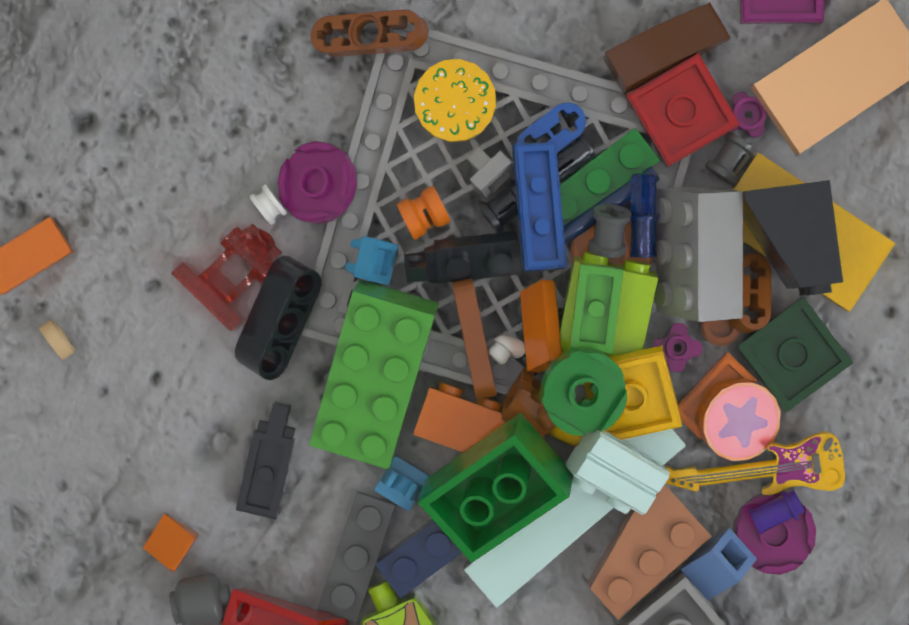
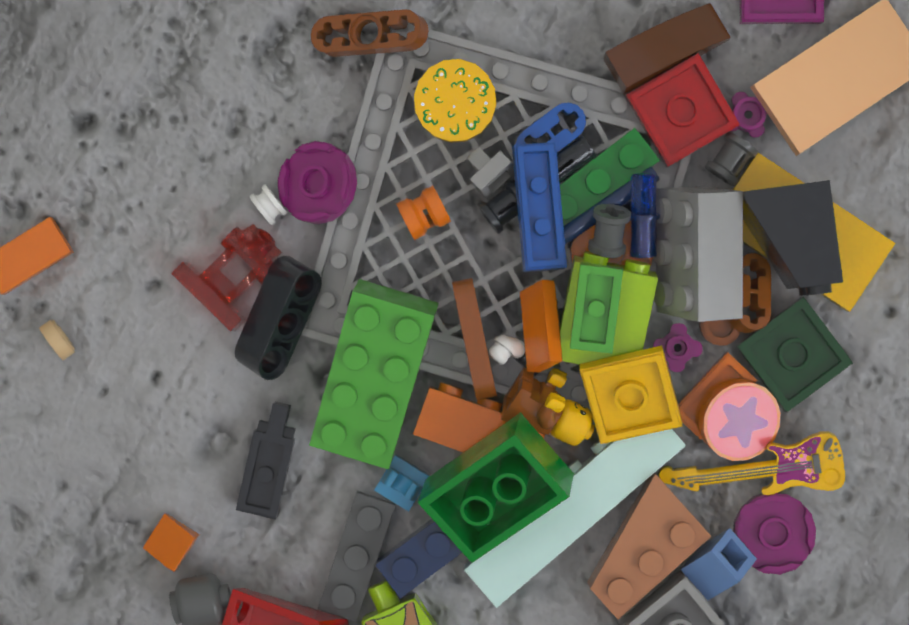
(374, 260): dark azure tile -> none
(465, 258): black hinge -> none
(576, 368): green plate -> none
(617, 470): light aqua brick -> none
(777, 511): dark purple pin -> none

